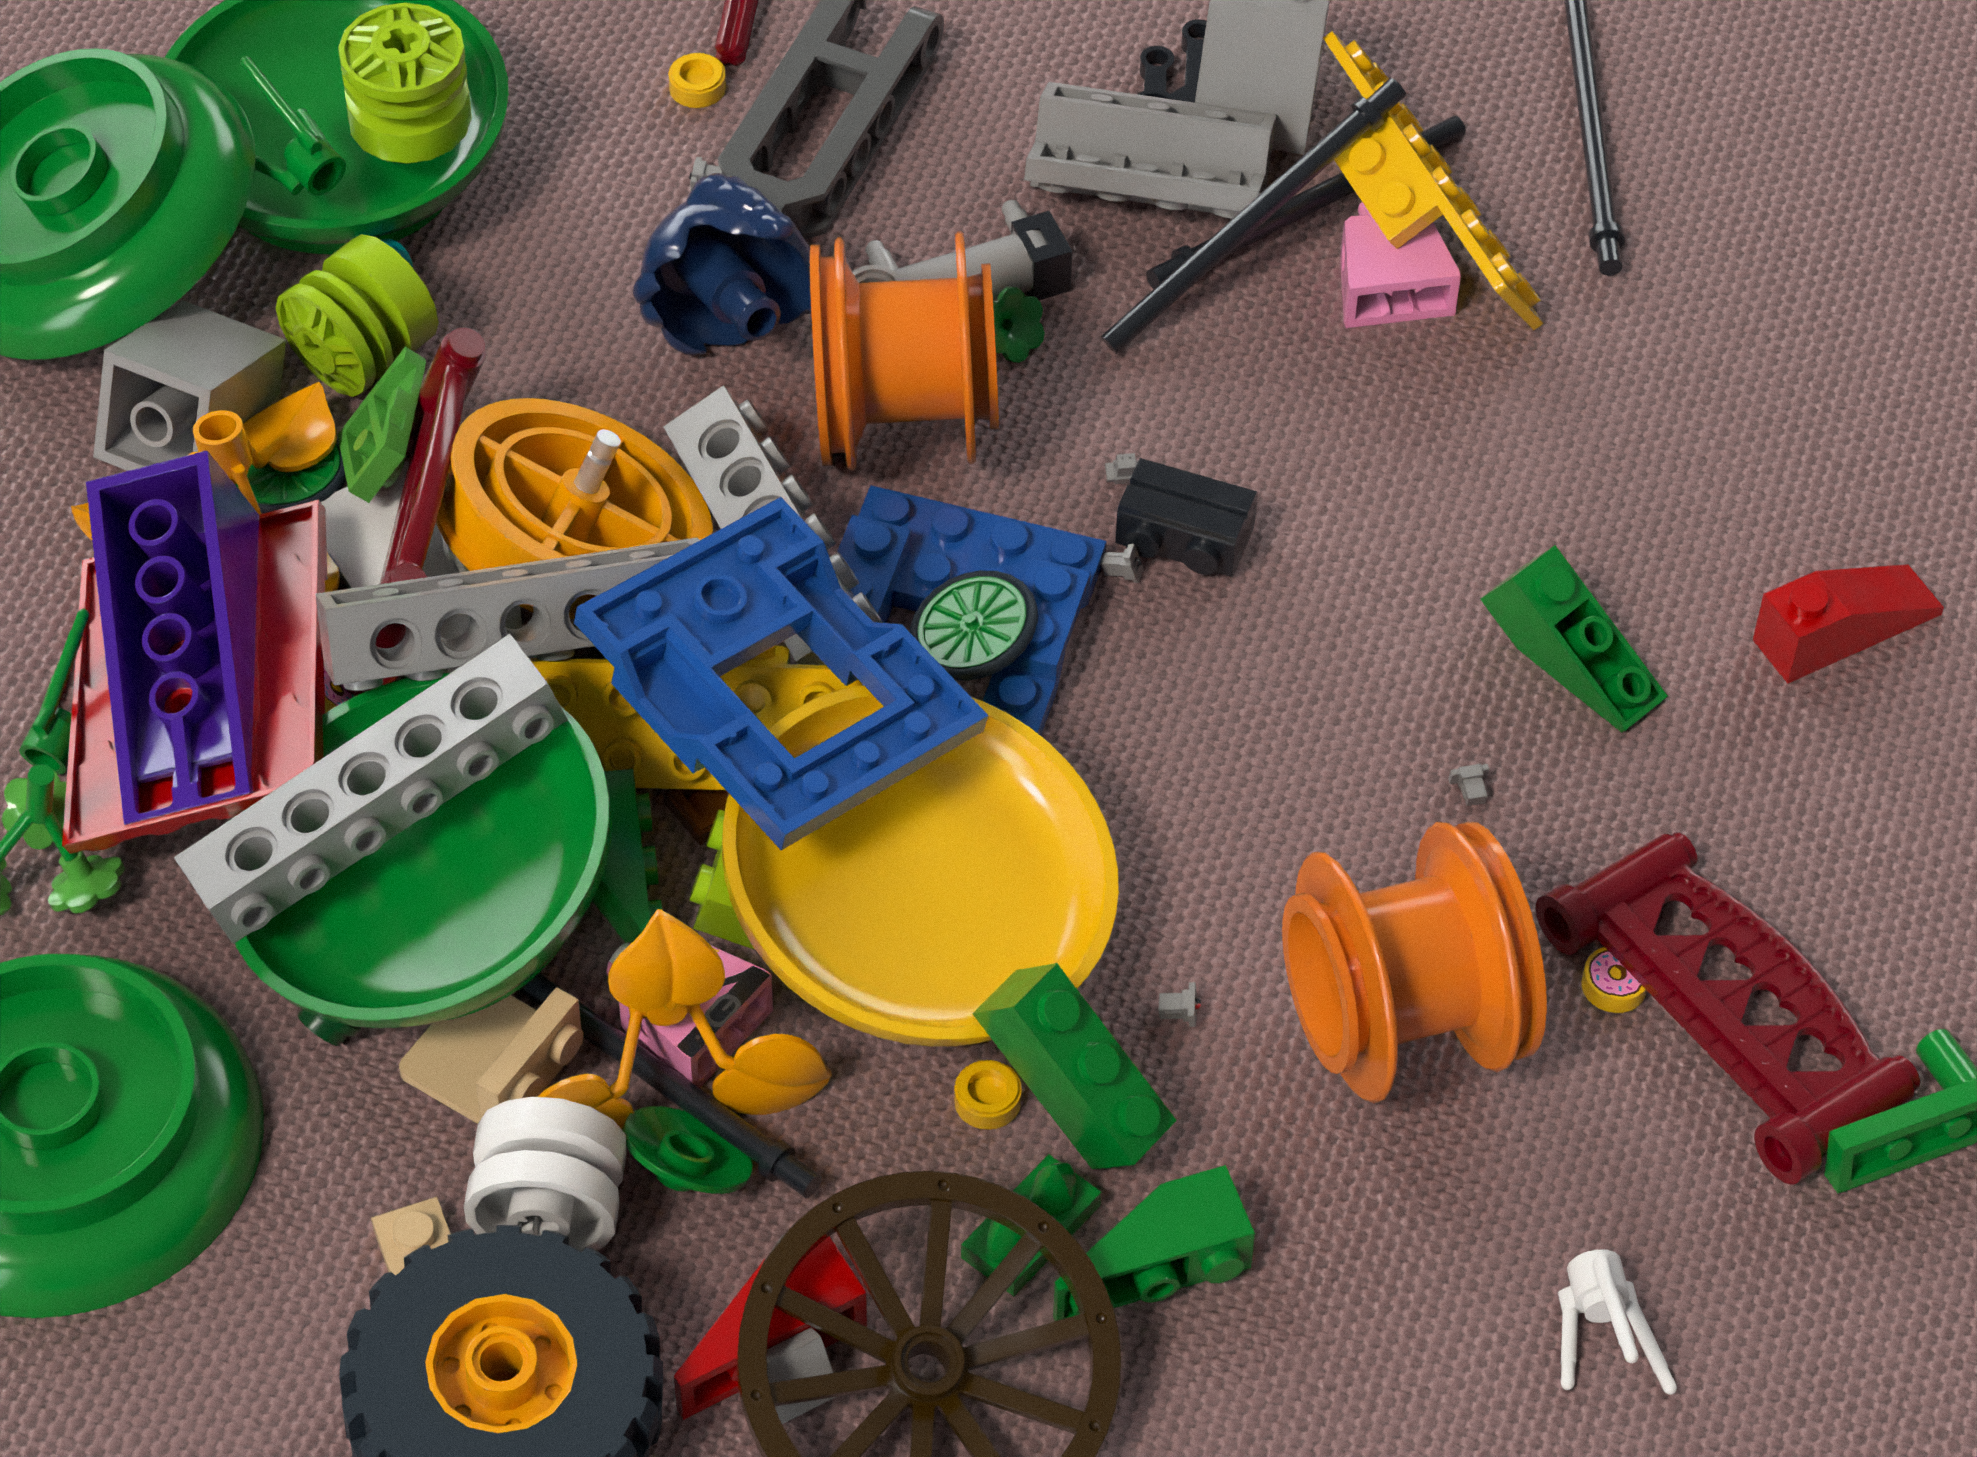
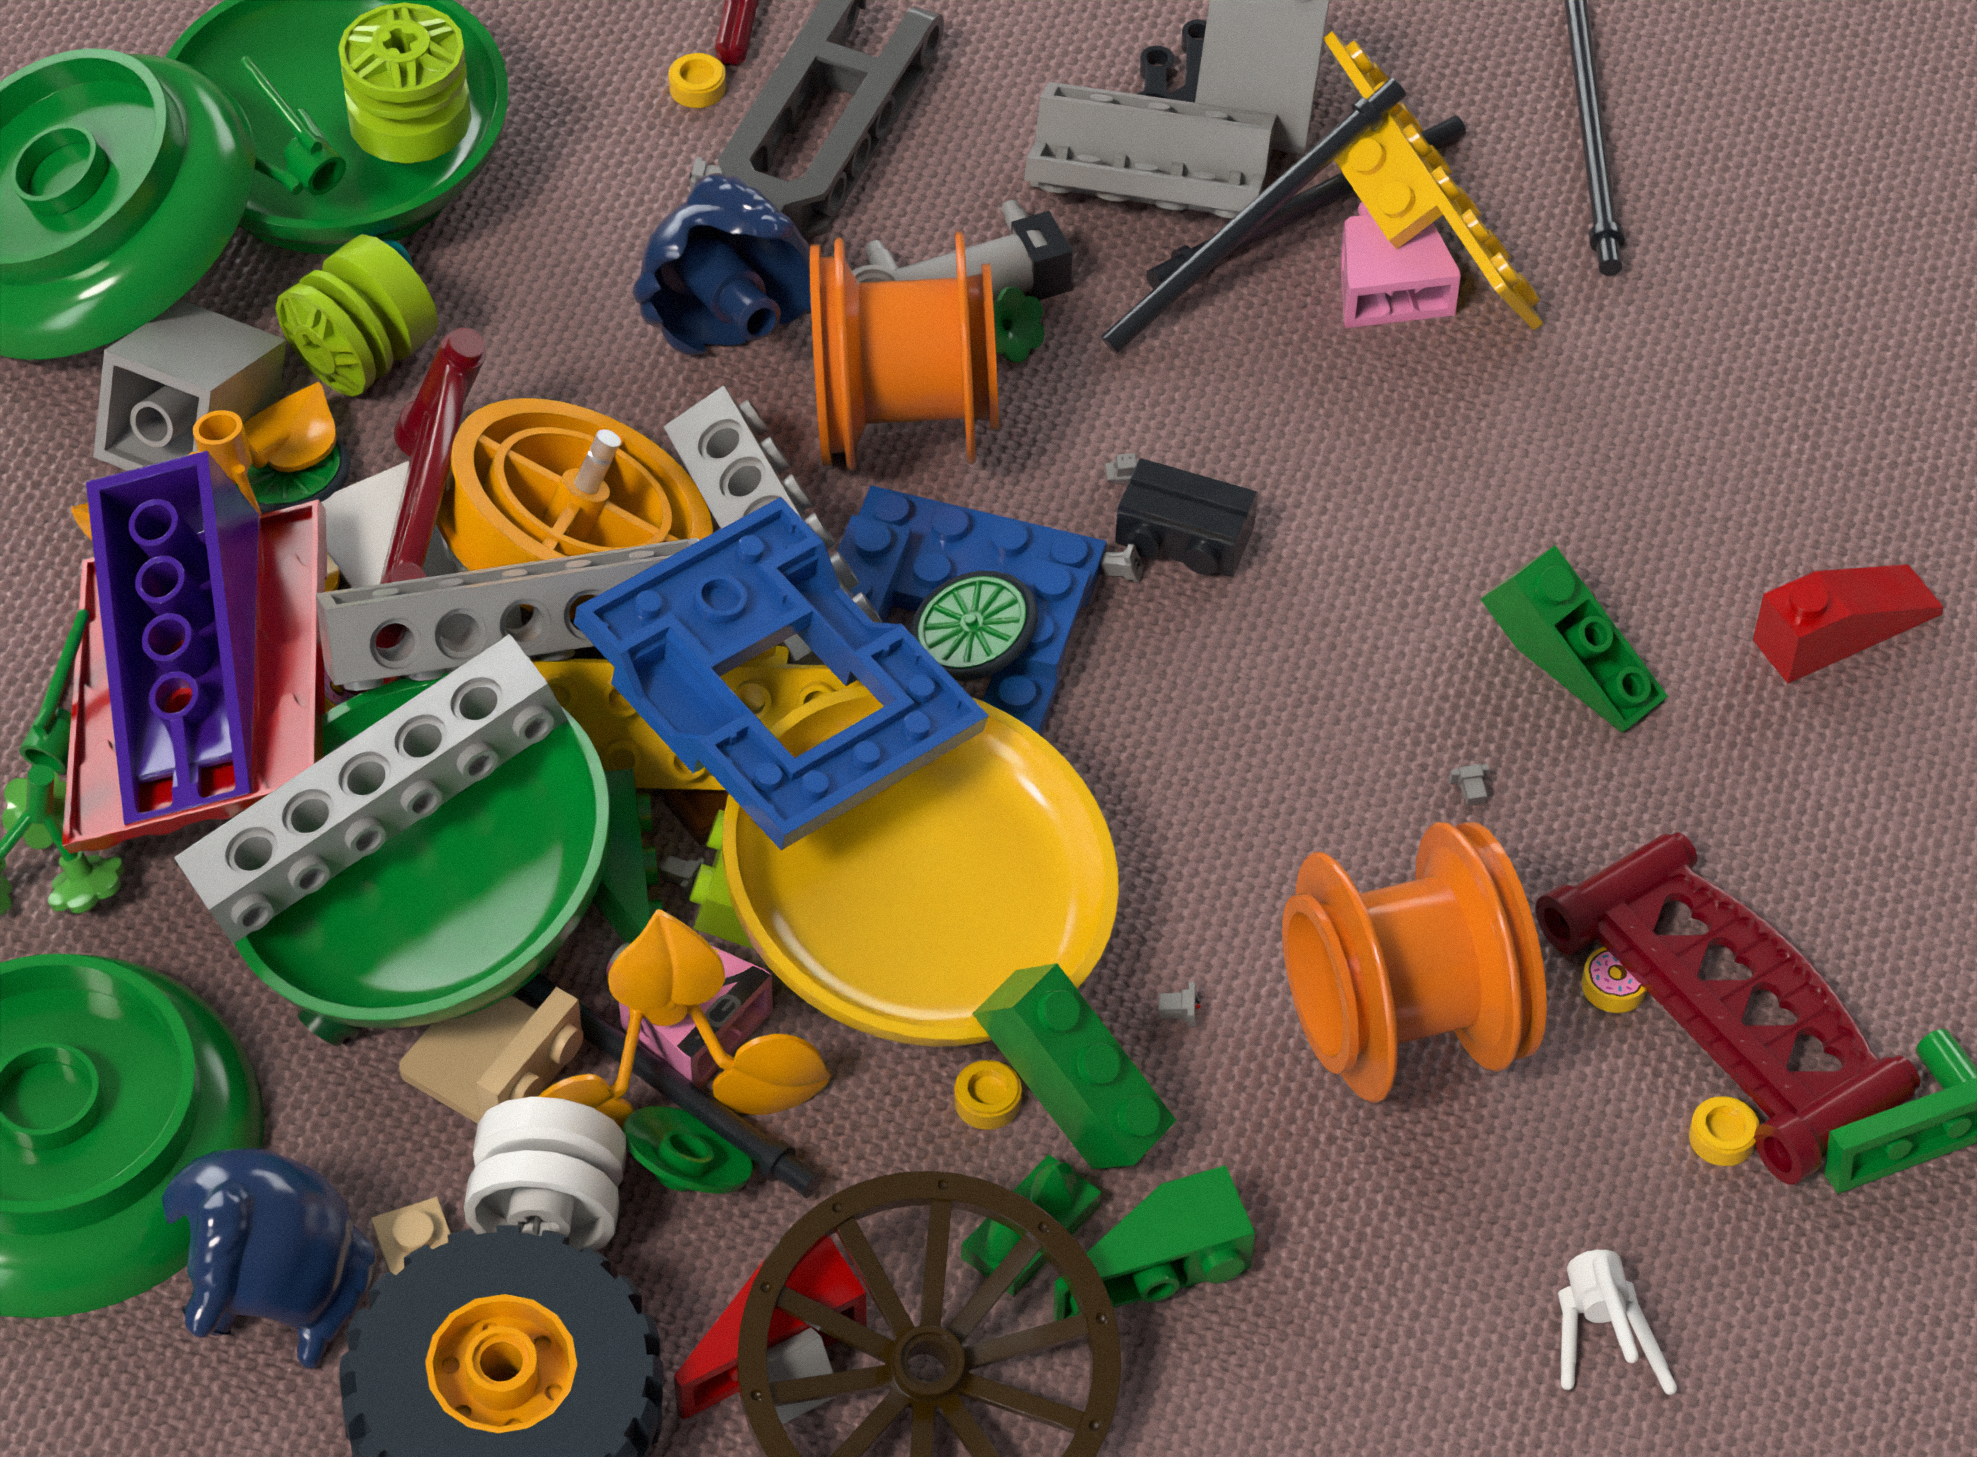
(269, 1246): none -> dark blue piece
(379, 430): bright green wing -> none
(681, 873): none -> light grey piece
(1723, 1131): none -> yellow tile

